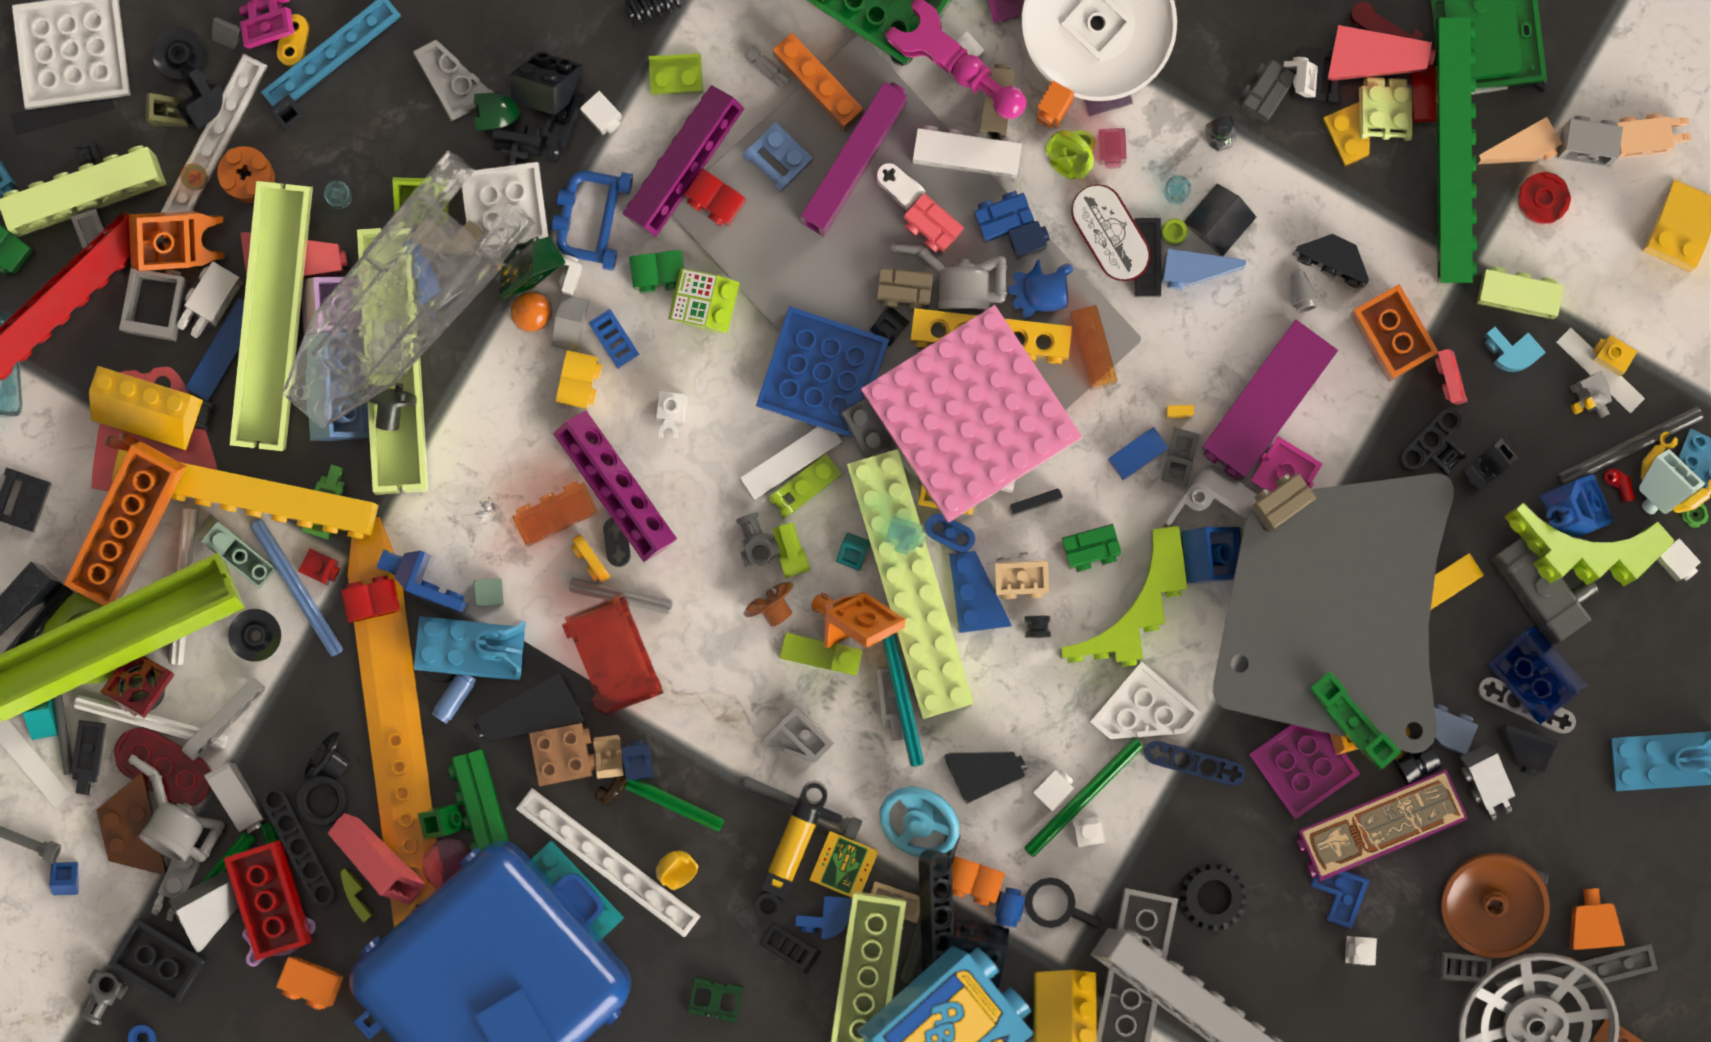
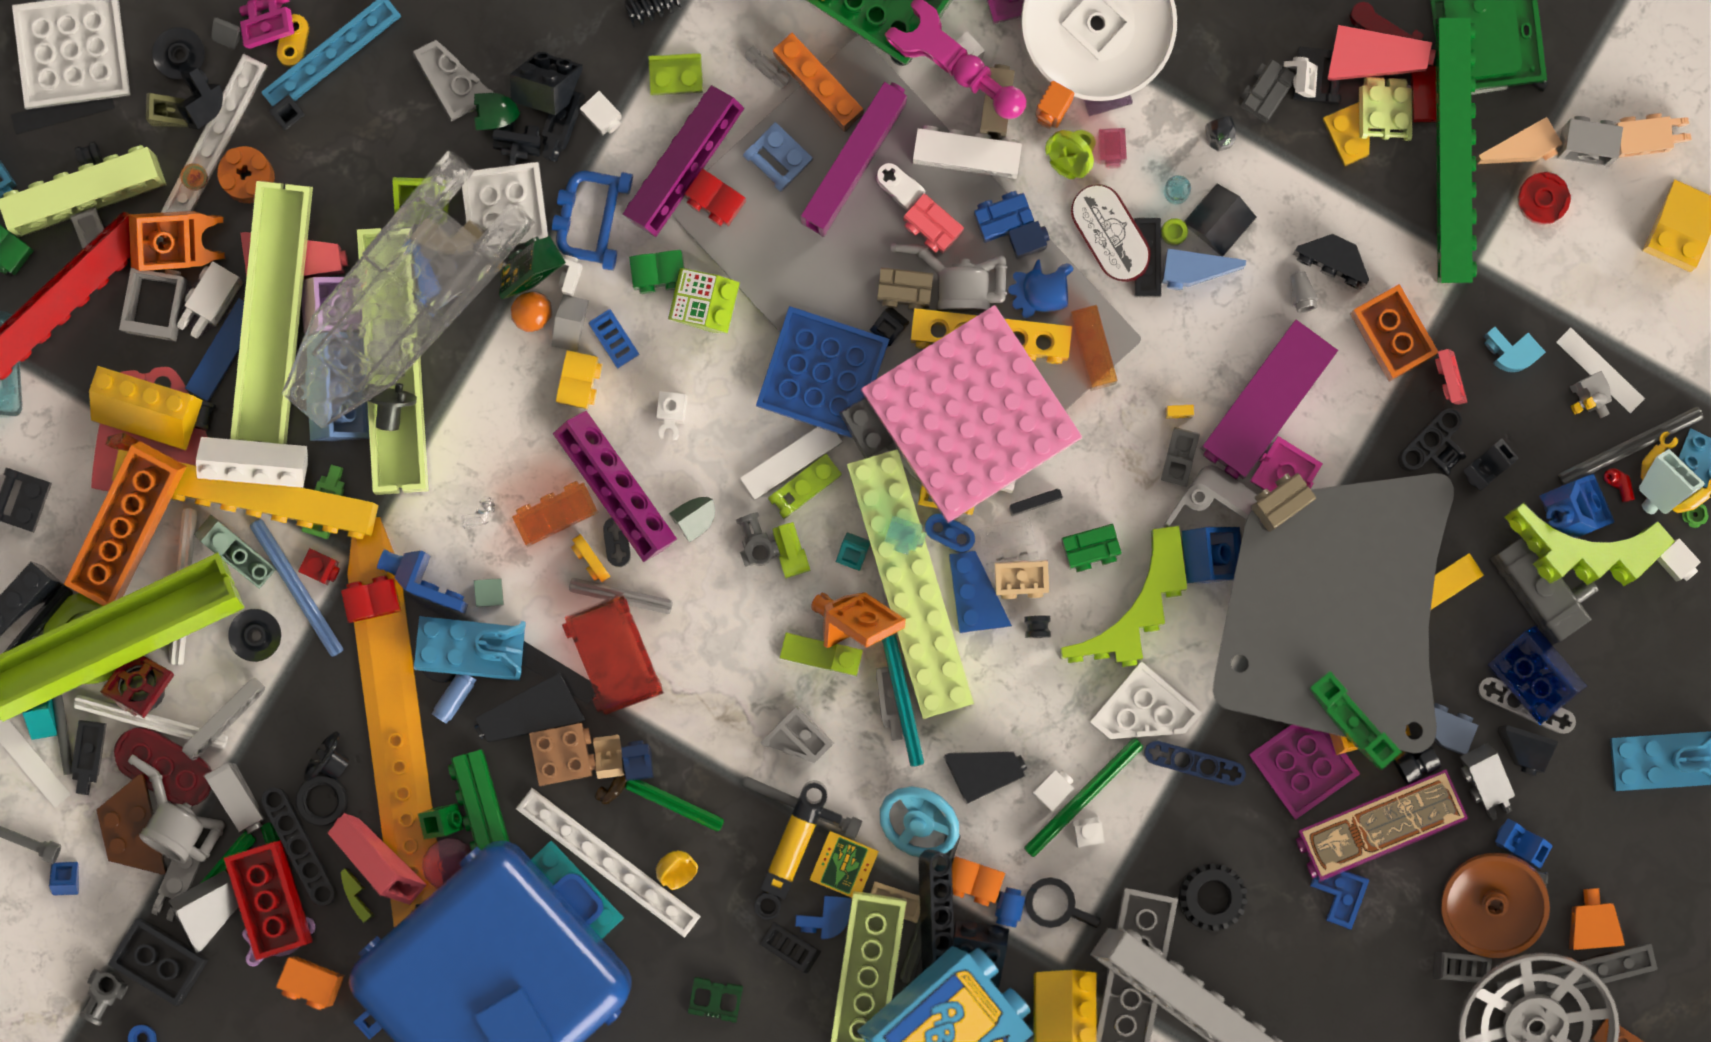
(251, 462): none -> white brick
(335, 190): clear light blue wheel -> none
(694, 516): none -> brick
(774, 607): dark orange wheel -> none
(1138, 453): blue slope -> none
(1360, 950): white brick -> none
(1520, 293): yellowish green brick -> none
(1523, 843): none -> blue brick
(1614, 354): yellow brick -> none

